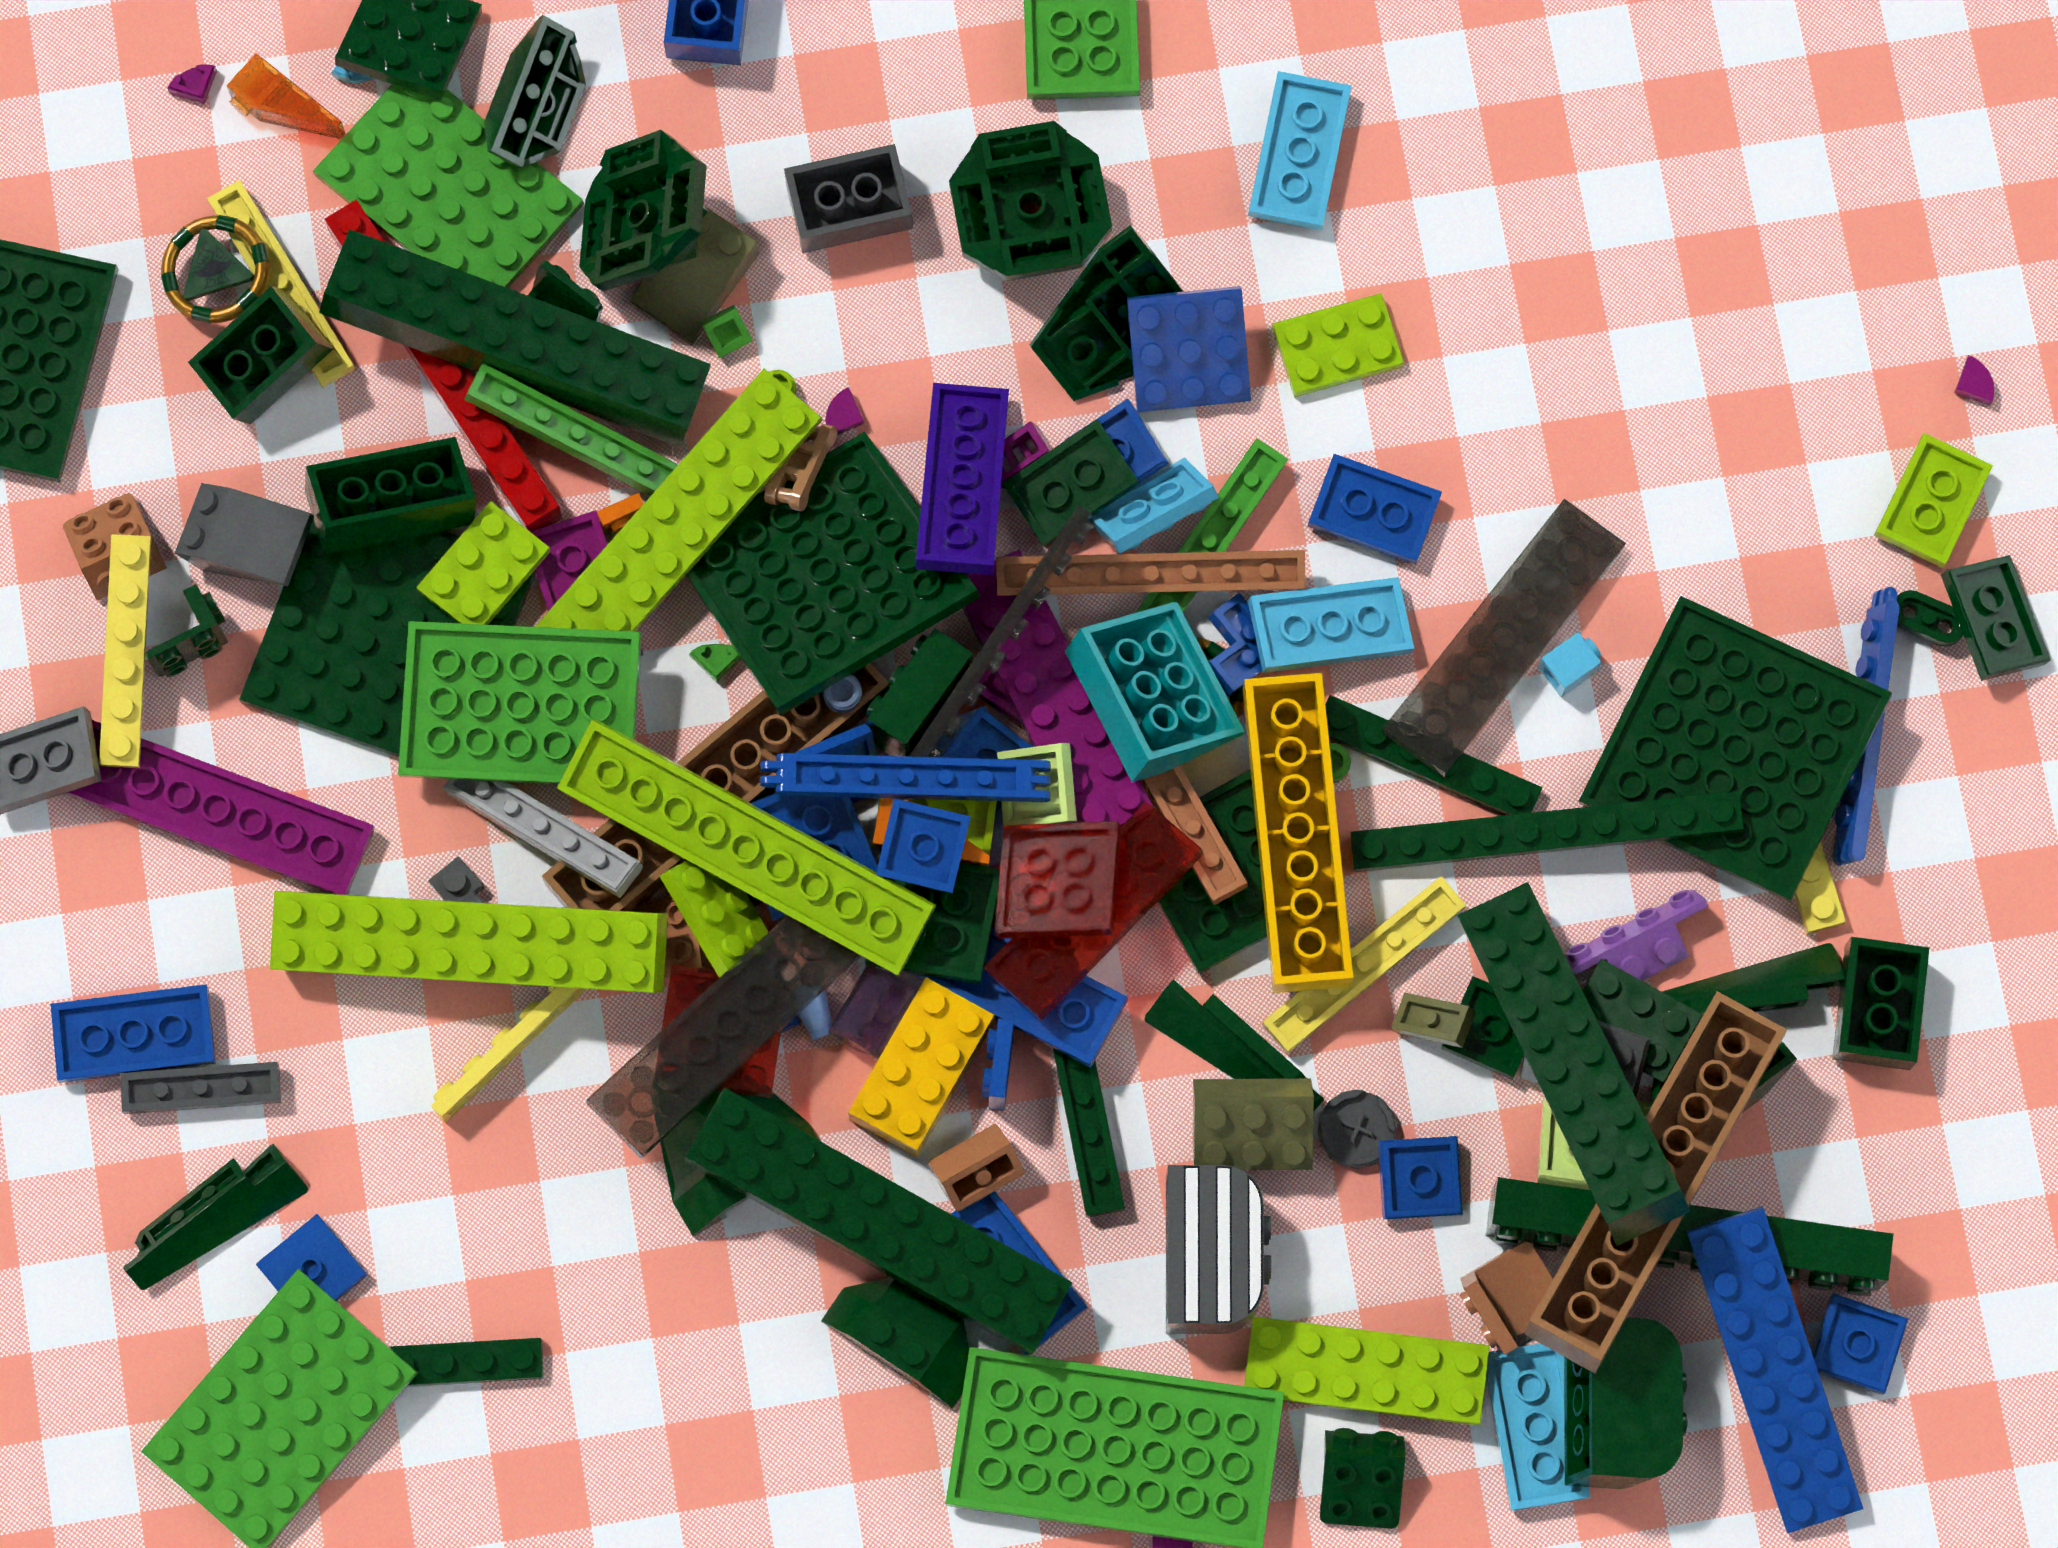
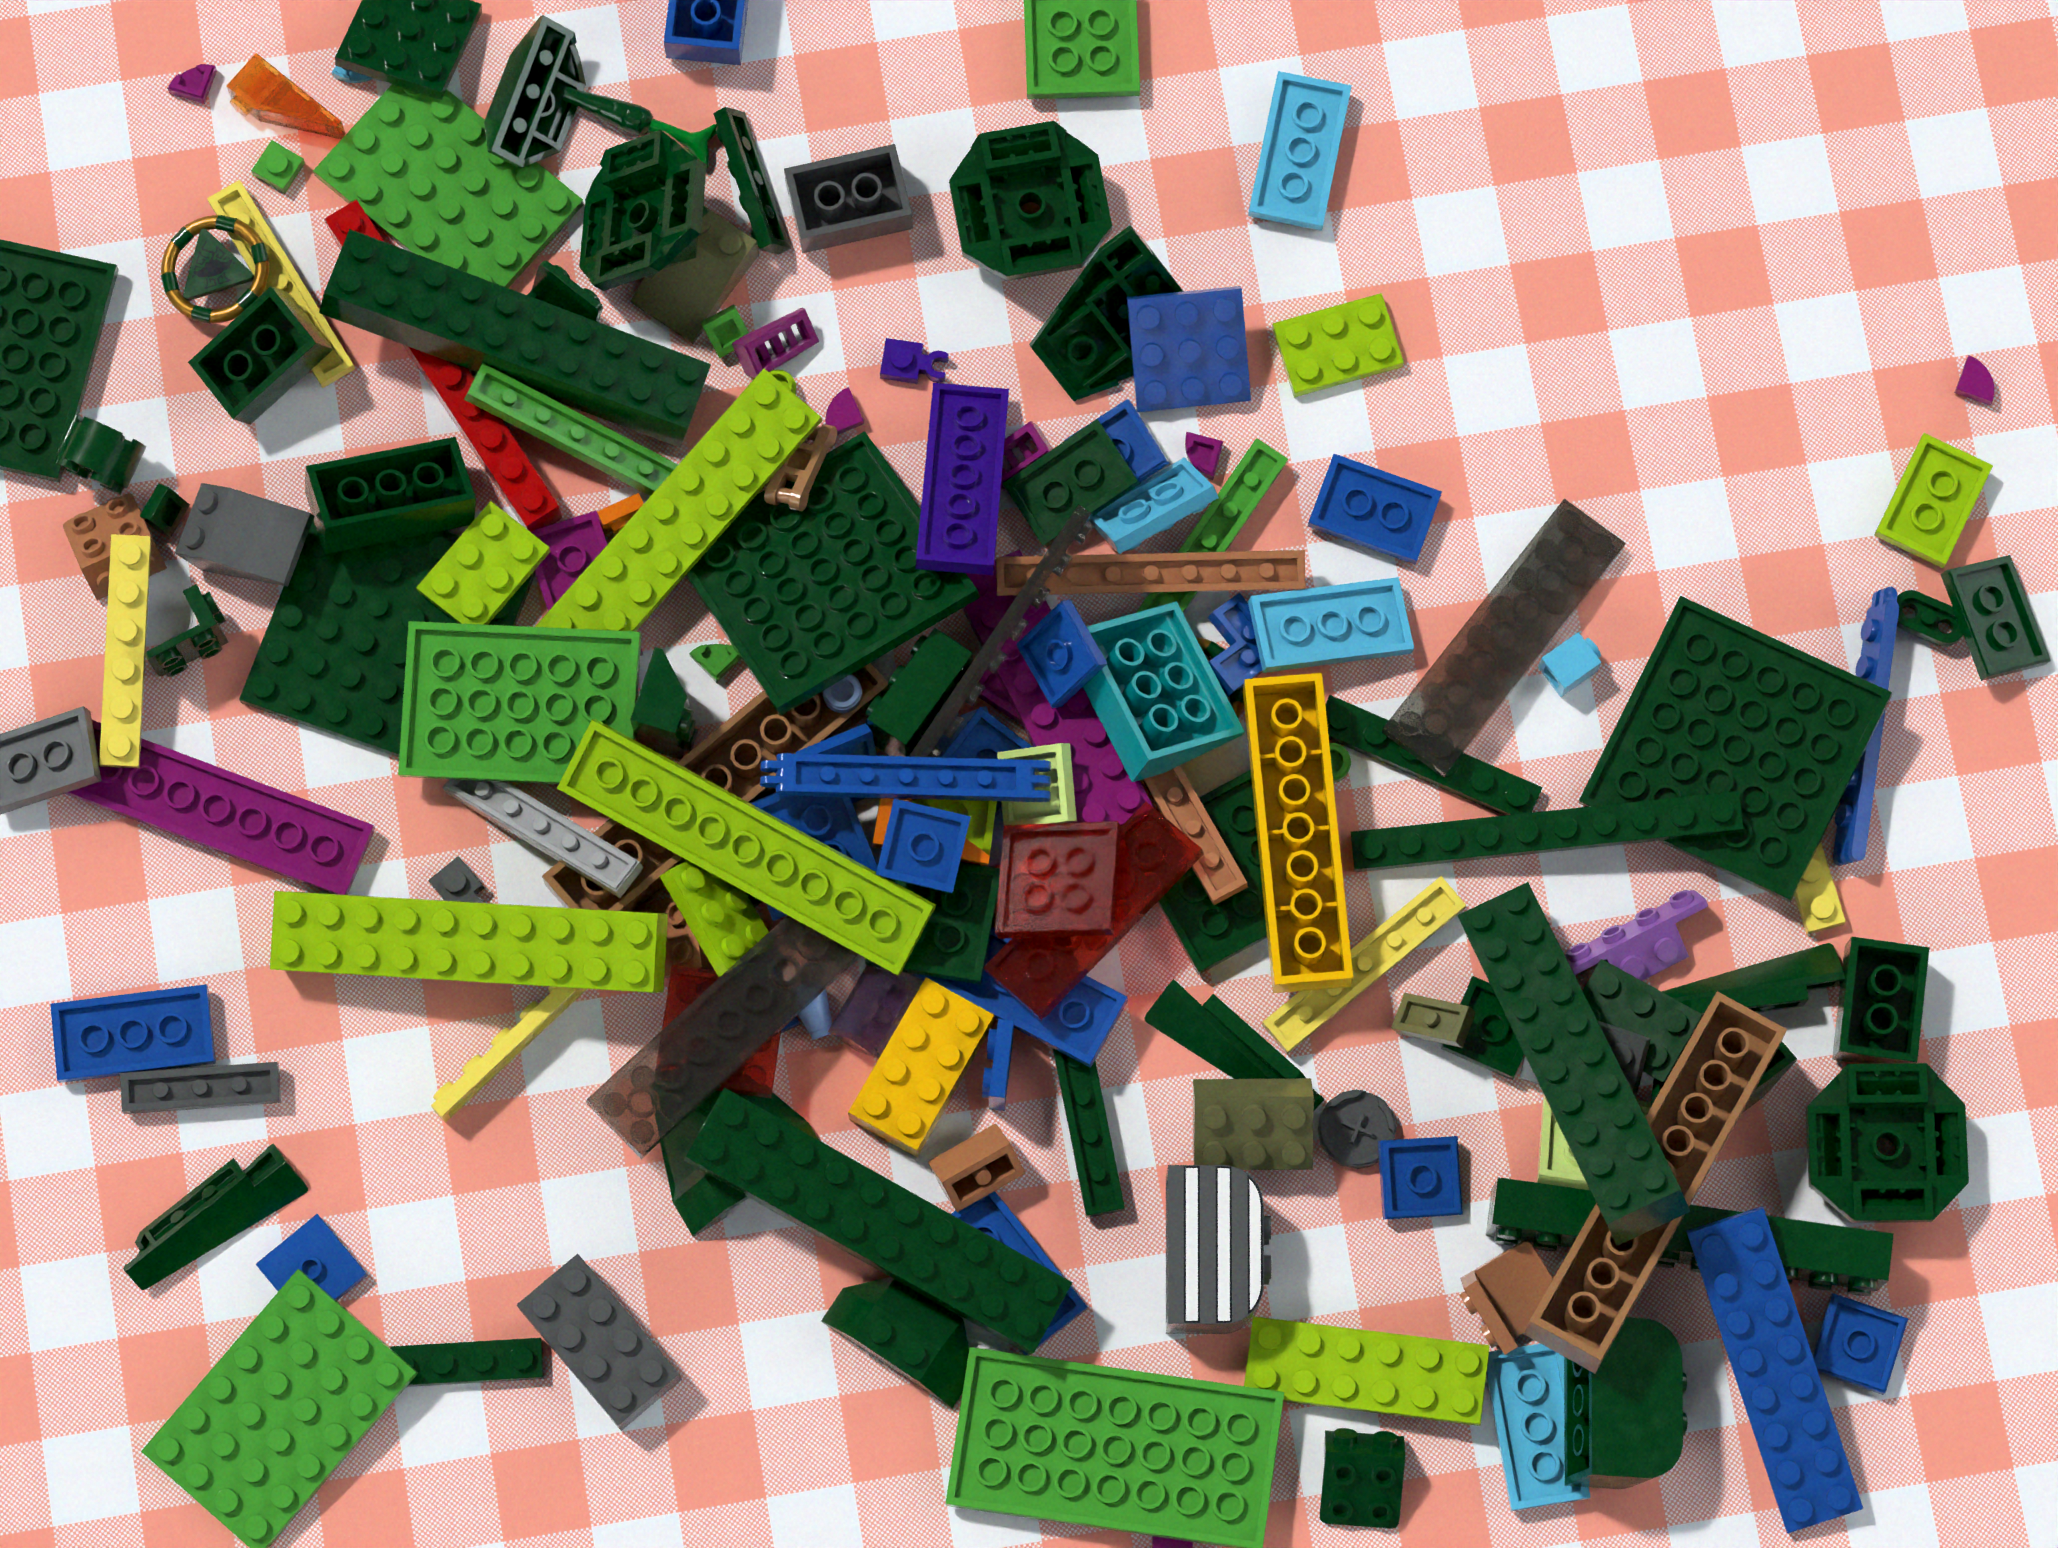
(100, 452): none -> dark green brick
(164, 510): none -> dark green plate
(278, 166): none -> bright green plate
(599, 1342): none -> dark grey brick
(639, 120): none -> dark green piece
(663, 711): none -> dark green slope
(745, 345): none -> magenta slope
(752, 181): none -> dark green plate
(905, 361): none -> dark purple plate
(1061, 653): none -> blue plate
(1203, 453): none -> magenta tile
(1893, 1103): none -> dark green piece

